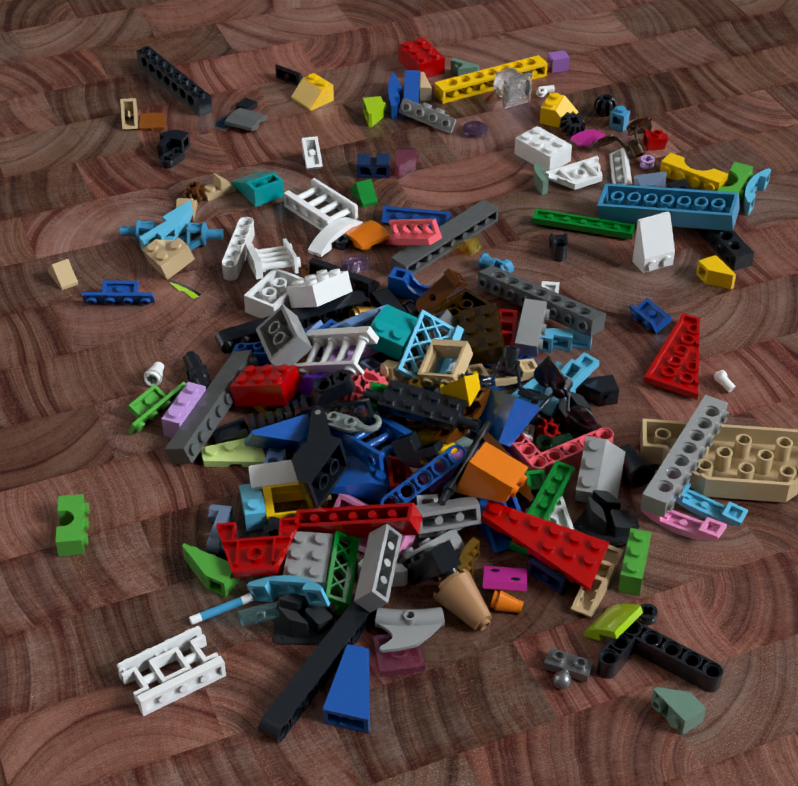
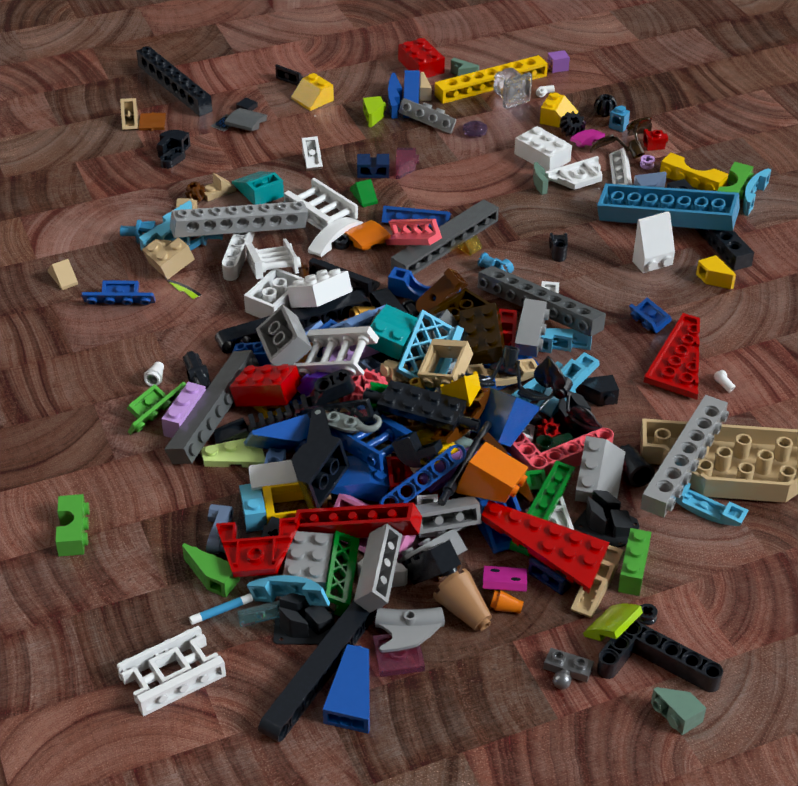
(238, 219): none -> light grey brick
(356, 263): clear purple beam -> none
(469, 555): pearl gold slope -> none
(583, 224): green plate -> none
(689, 526): bright pink slope -> none

